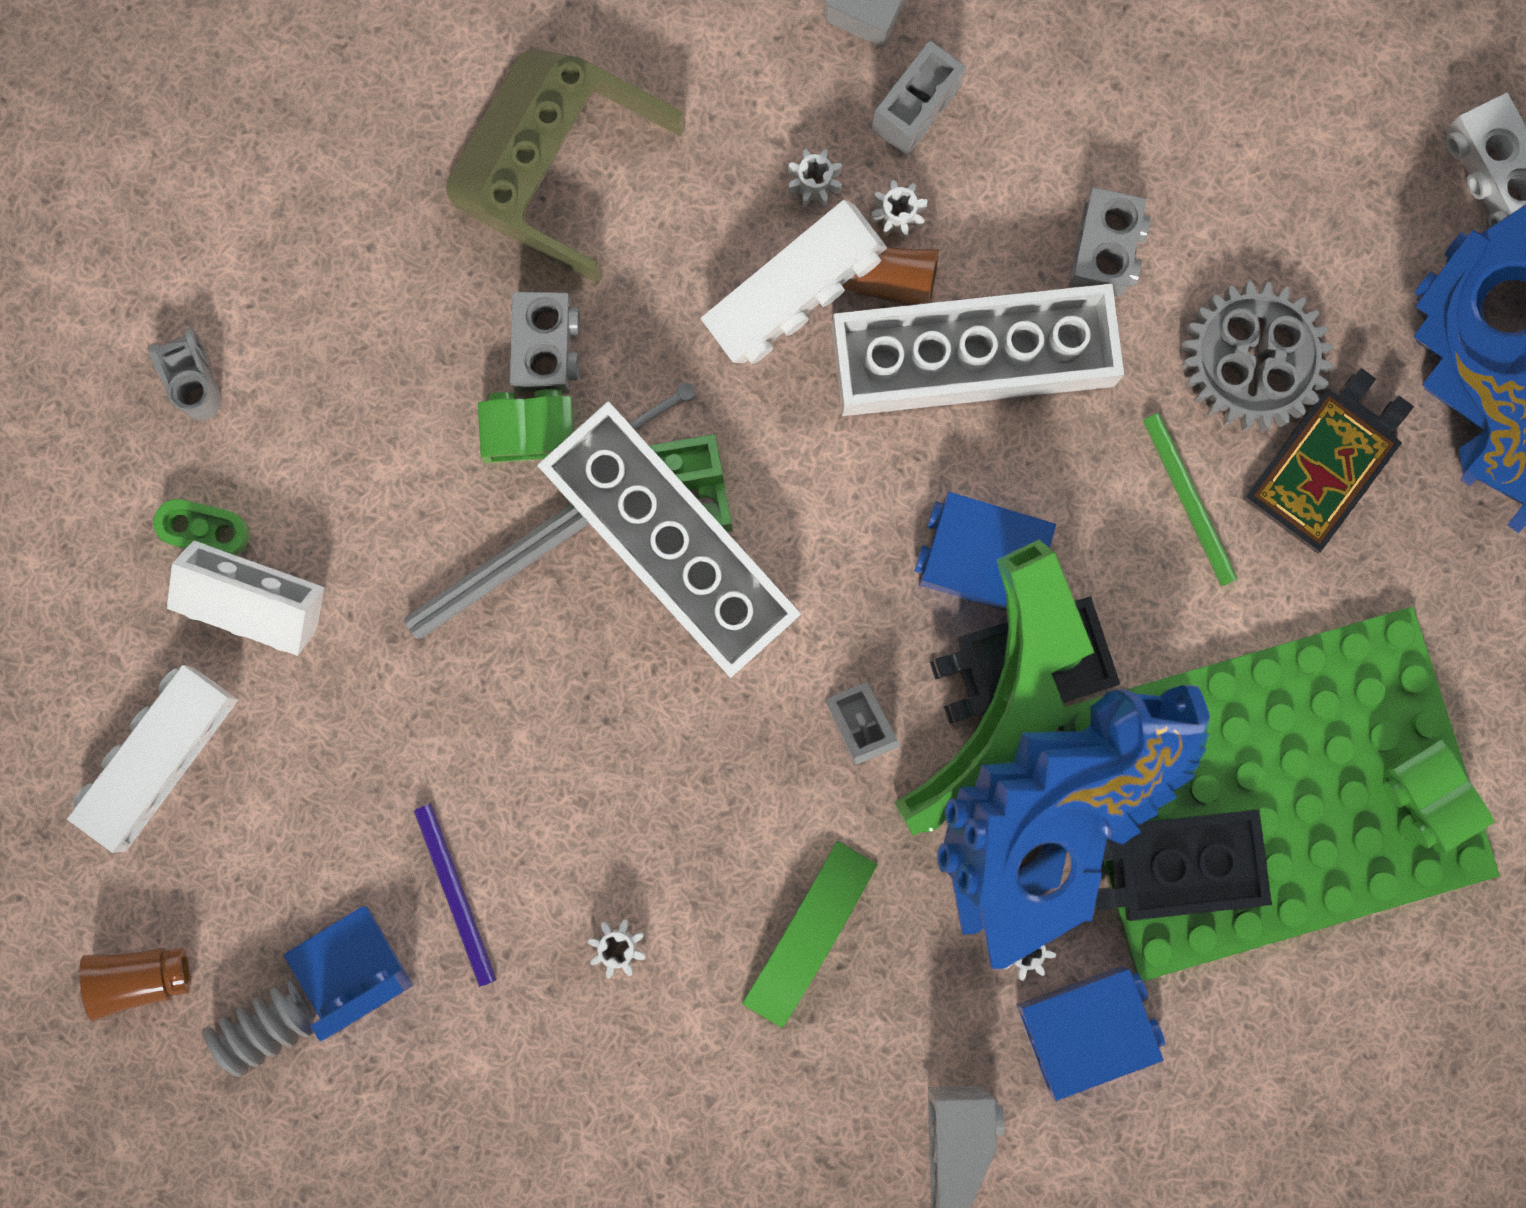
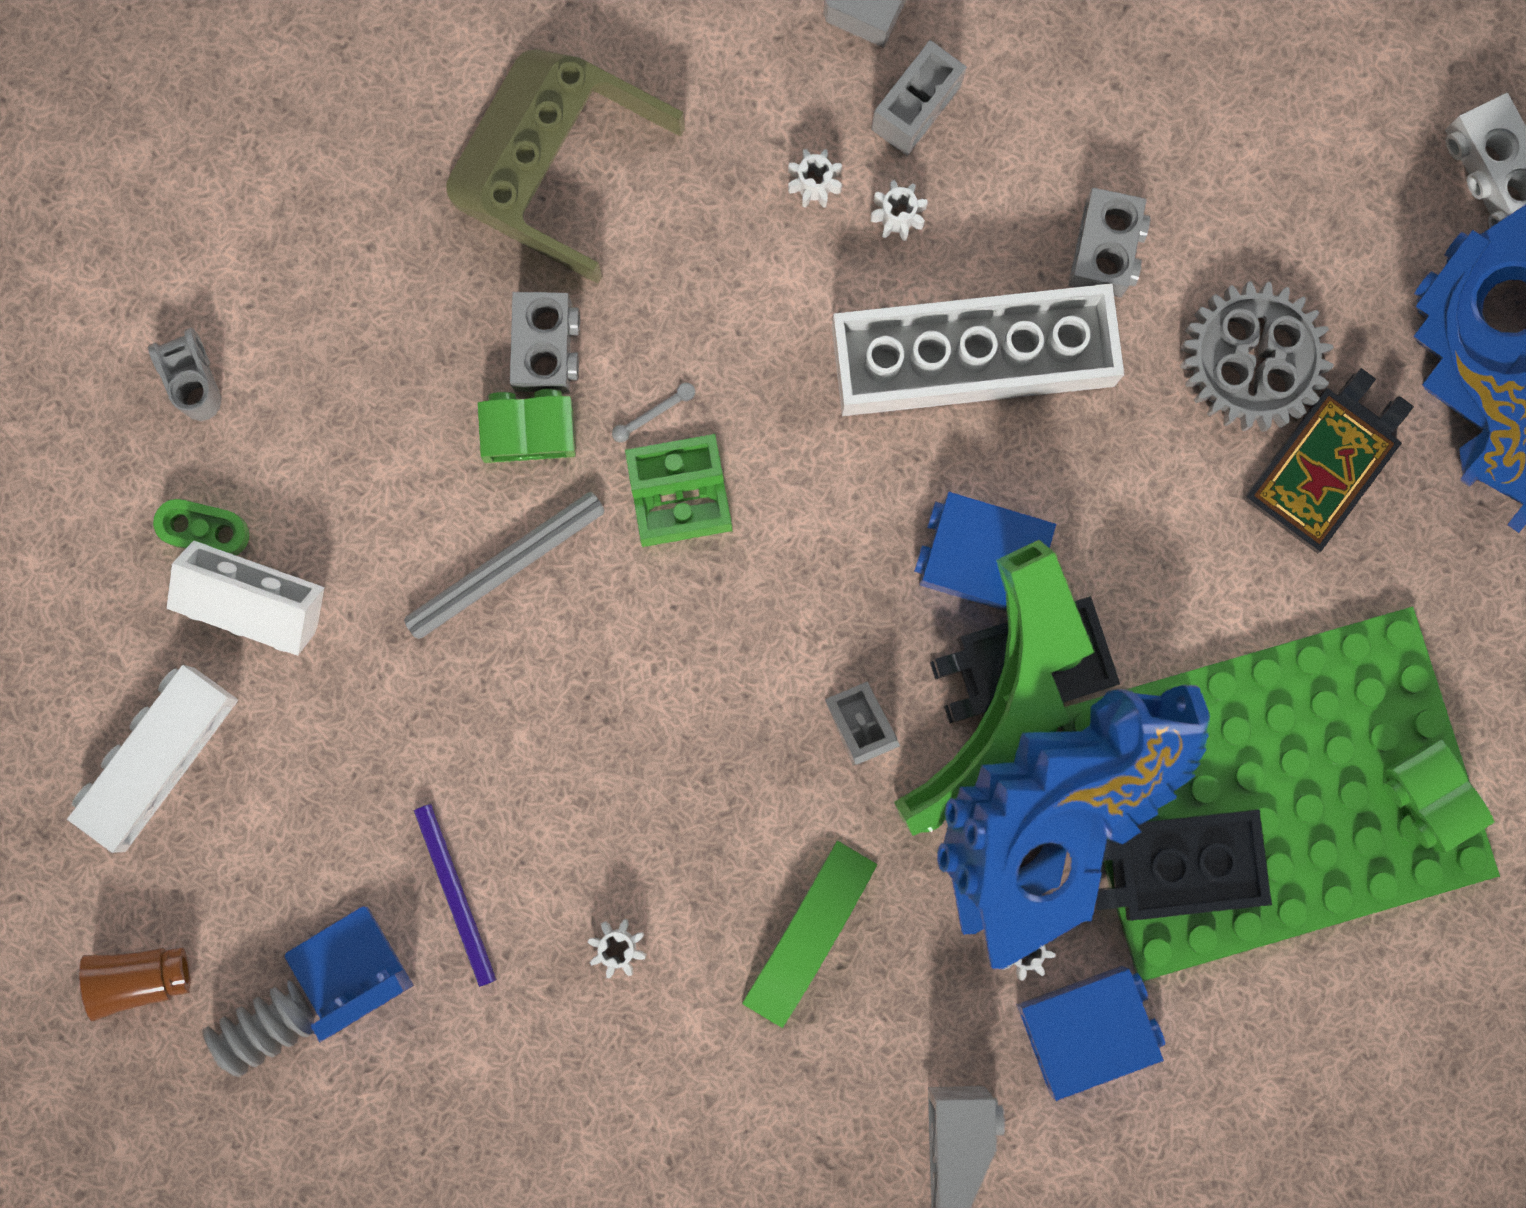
(669, 539): white brick -> none
(794, 283): white brick -> none
(900, 277): dark orange plant -> none
(1190, 499): bright green bar -> none

